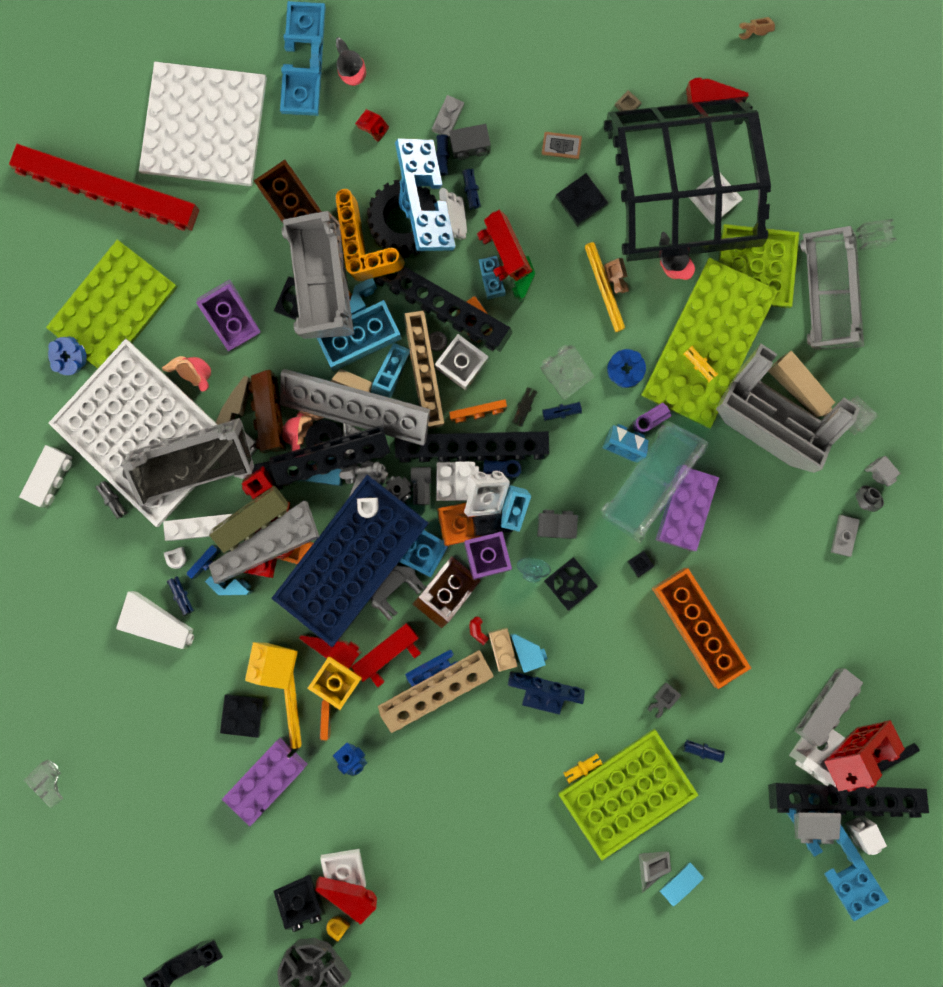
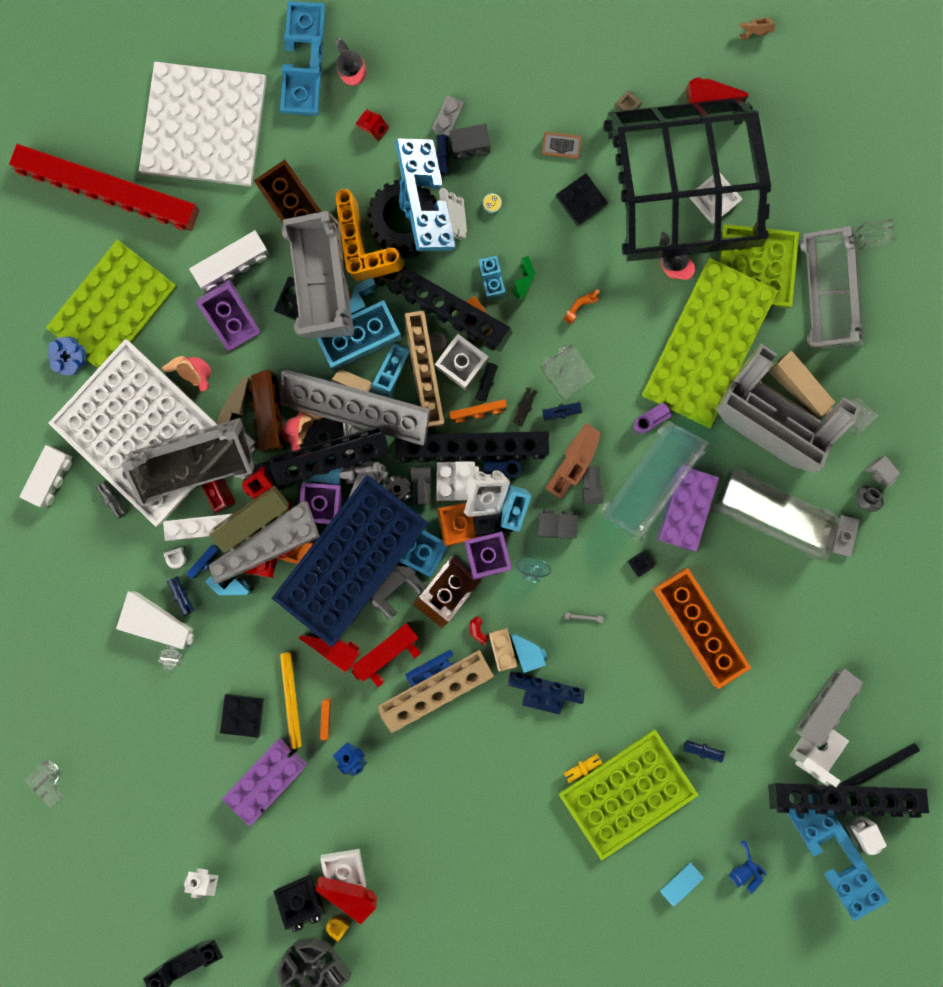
(170, 658): none -> clear gear
(200, 883): none -> white brick
(218, 494): none -> red slope
(230, 261): none -> white brick
(271, 665): yellow slope -> none
(322, 500): none -> medium lavender brick
(334, 683): yellow slope -> none
(367, 507): white tile -> none
(471, 189): dark blue pin -> none
(486, 382): none -> black pin
(492, 203): none -> tile
(507, 245): red brick -> none
(575, 589): black piece -> none
(577, 461): none -> nougat slope
(586, 299): none -> orange piece
(592, 491): none -> dark grey piece
(599, 618): none -> light grey hinge
(604, 287): yellow axle -> none
(615, 273): medium nougat plate -> none
(620, 377): blue plate -> none
(626, 444): dark azure slope -> none
(653, 867): light grey slope -> none
(665, 697): dark grey plate -> none
(700, 364): yellow pin -> none
(744, 872): none -> blue piece
(777, 514): none -> windscreen
(817, 827): light grey slope -> none
(857, 757): red plate -> none

